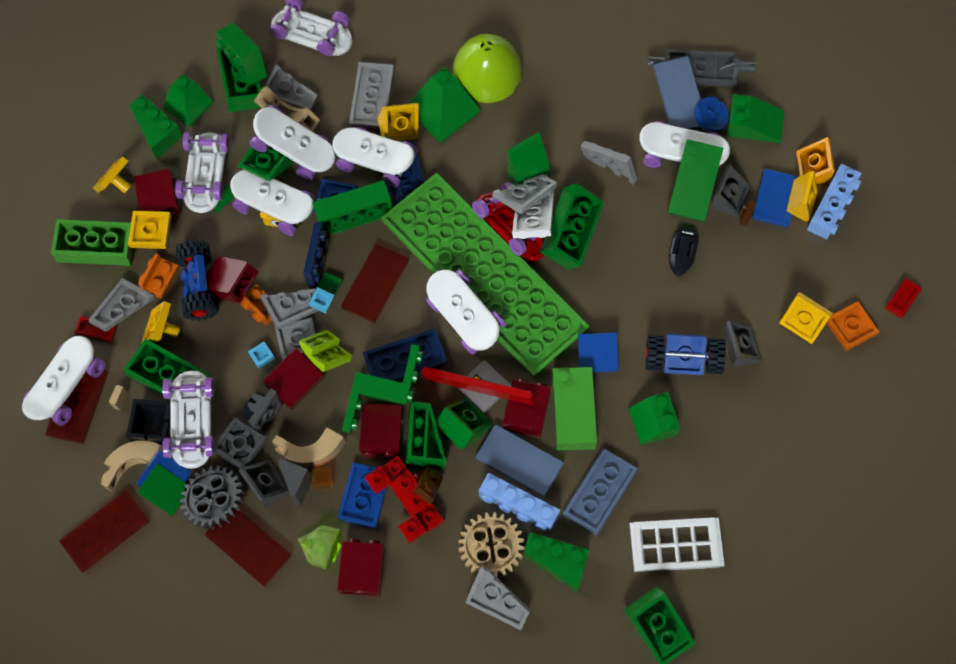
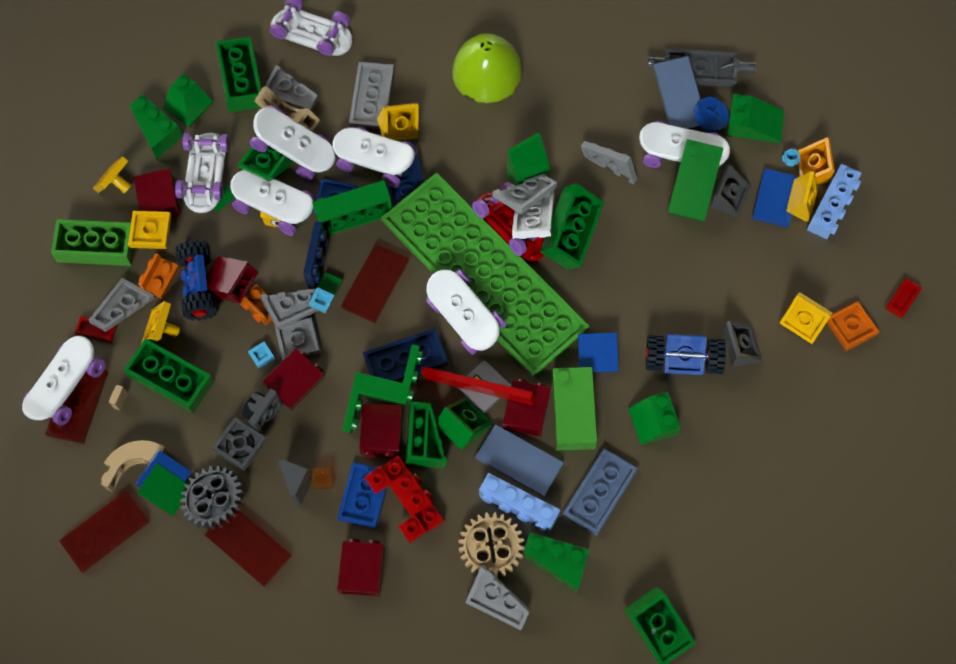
(149, 421): black piece -> none
(190, 419): white piece -> none
(242, 53): green wedge -> none
(265, 482): dark grey slope -> none
(314, 455): tan arch -> none
(321, 546): clear neon green plate -> none
(324, 350): lime slope -> none
(428, 484): reddish brown plate -> none
(444, 105): green slope -> none
(683, 250): black piece -> none
(714, 542): white piece -> none
(746, 212): reddish brown plate -> none
(793, 154): none -> medium azure plate

